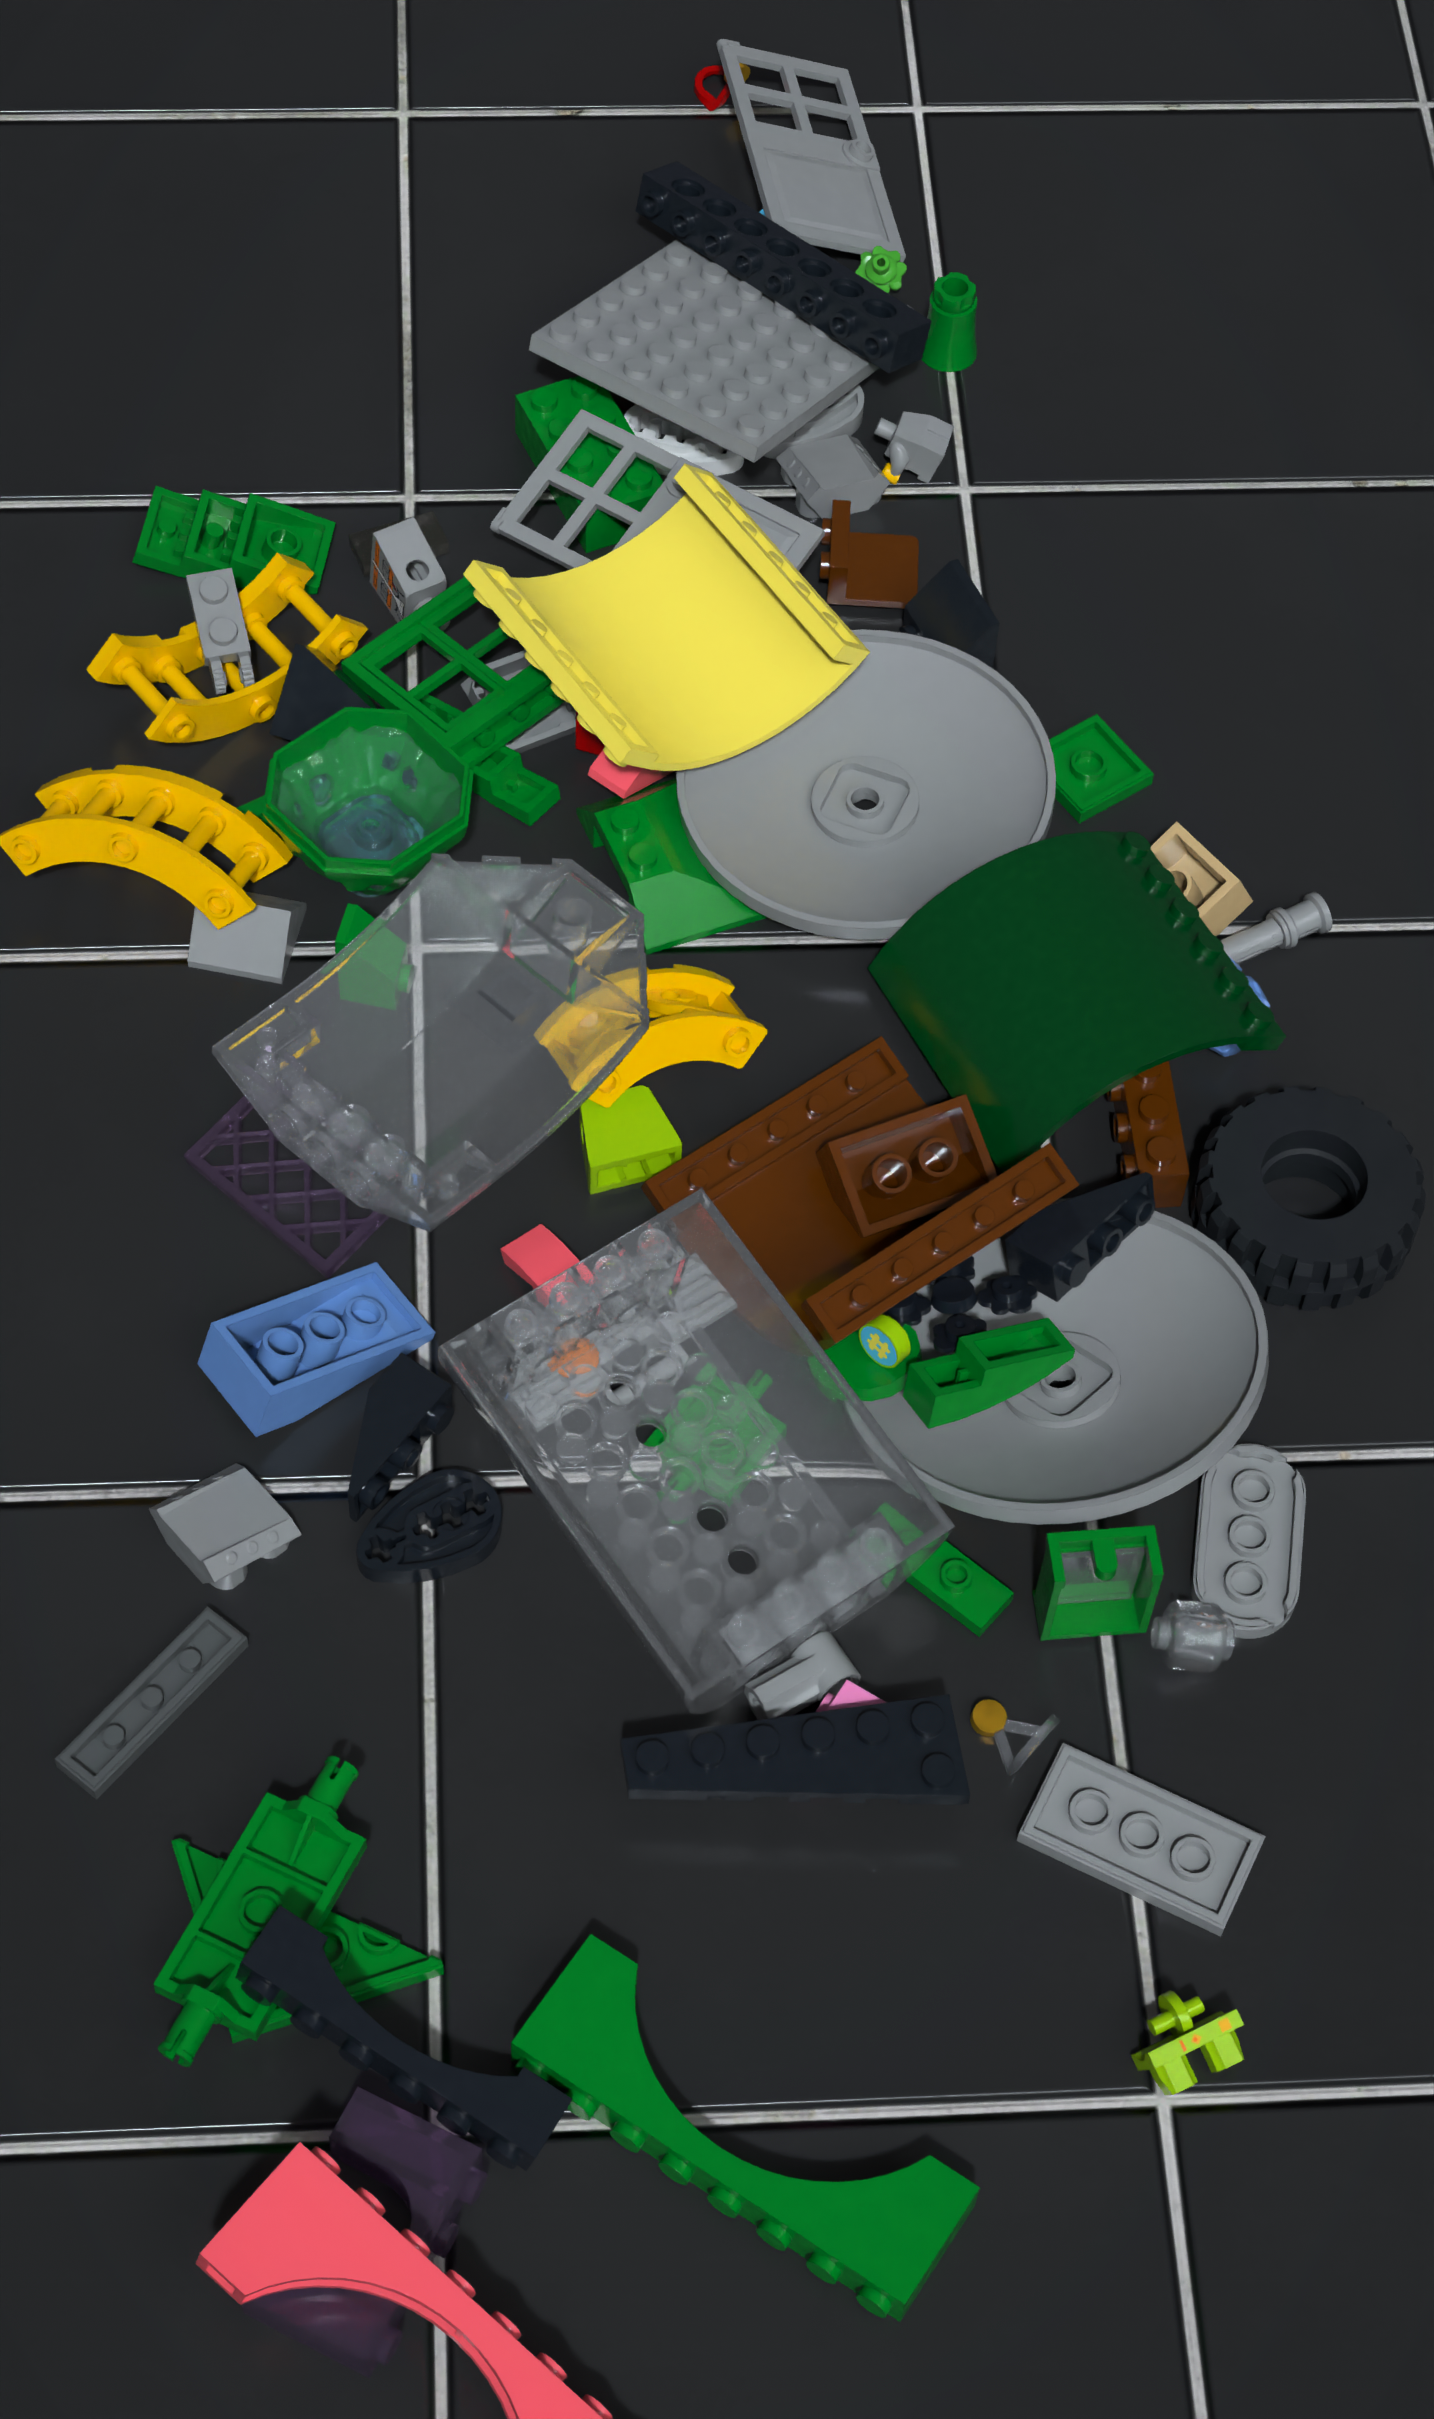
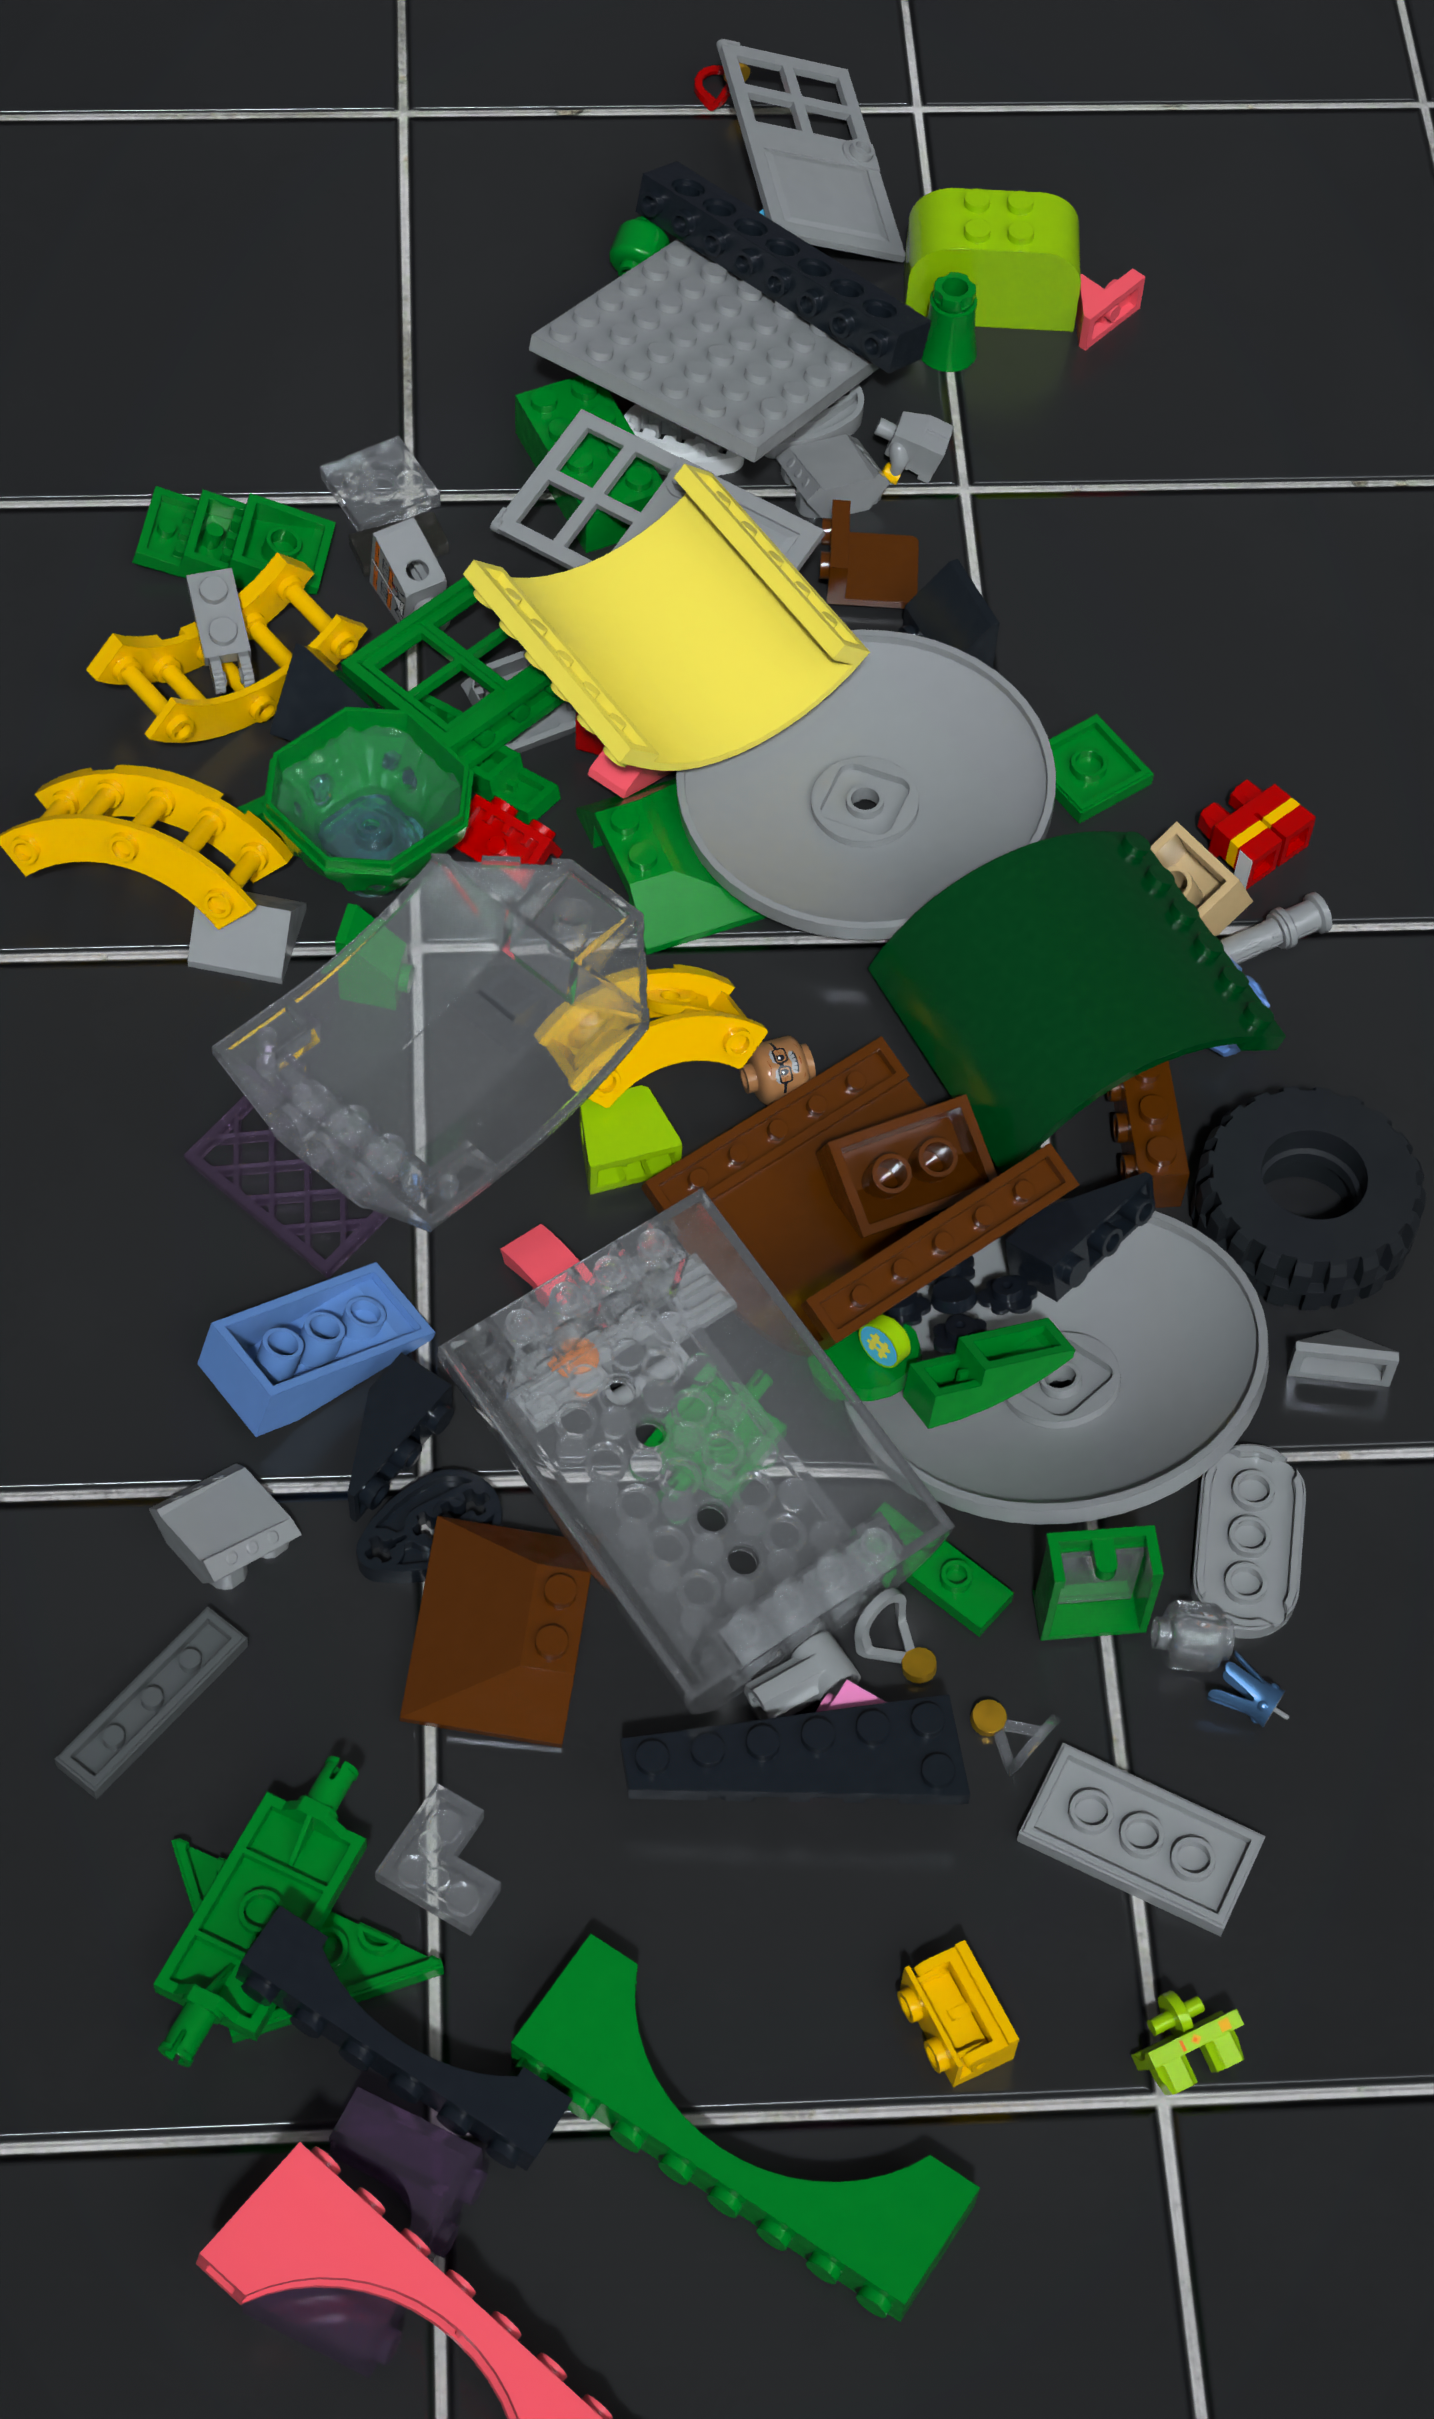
(380, 485): none -> clear hinge
(427, 1865): none -> clear plate
(497, 832): none -> red bracket
(497, 1633): none -> reddish brown slope
(636, 242): none -> green head
(777, 1069): none -> medium nougat head
(882, 268): bright green plant -> none
(917, 1663): none -> light grey piece
(957, 2014): none -> yellow hinge
(1009, 244): none -> lime brick
(1104, 309): none -> coral slope
(1260, 833): none -> red hips
(1260, 1695): none -> flat silver piece
(1343, 1359): none -> light grey slope

